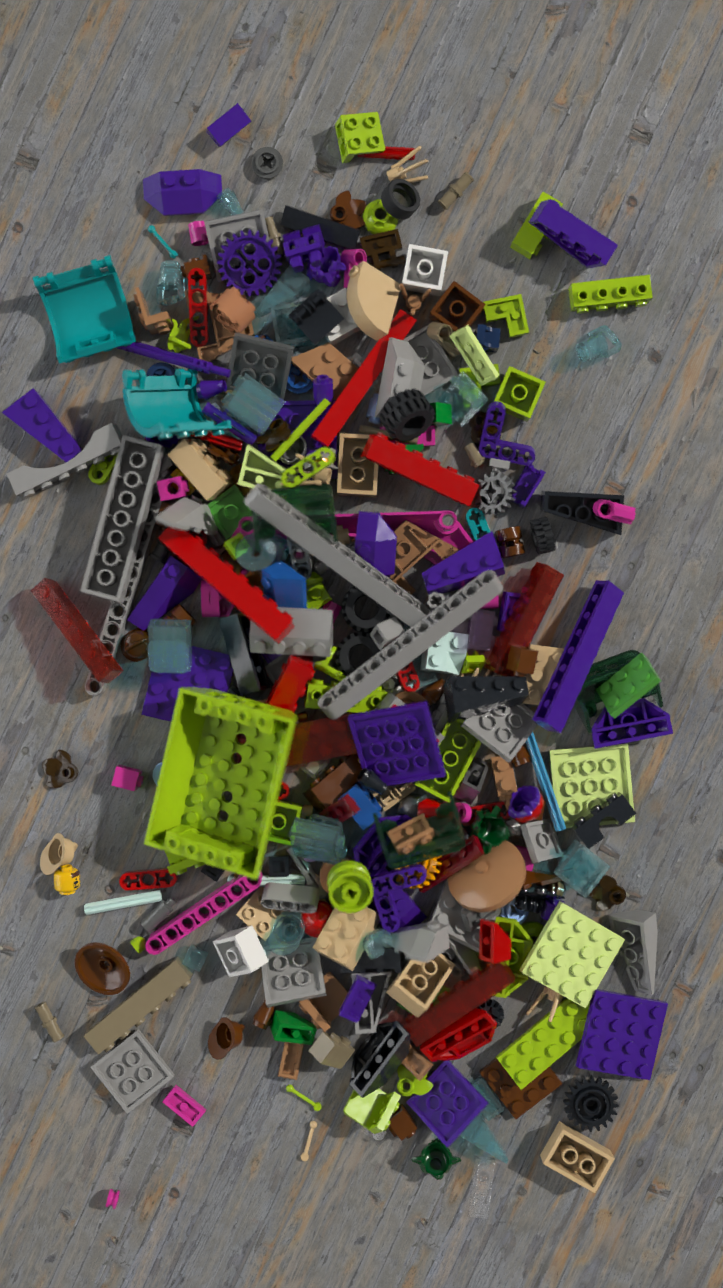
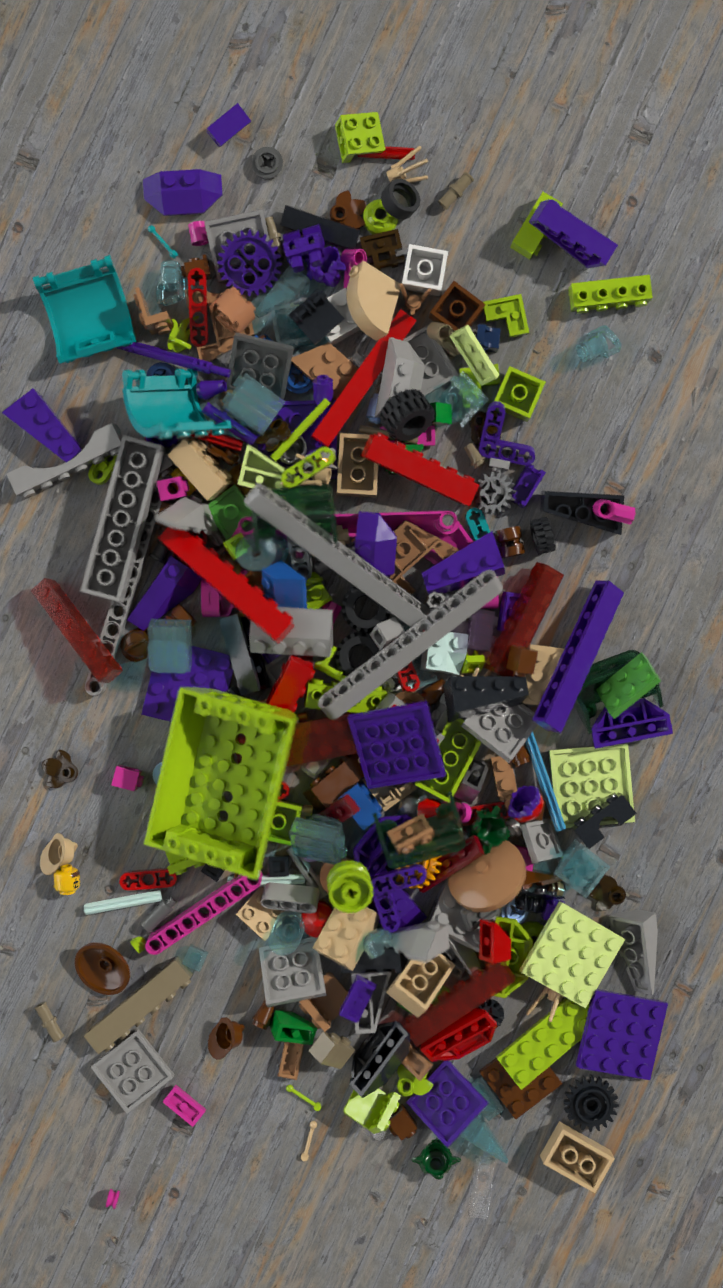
(229, 201): clear light blue cone -> none
(240, 951): white brick -> none
(371, 781): black cone -> none

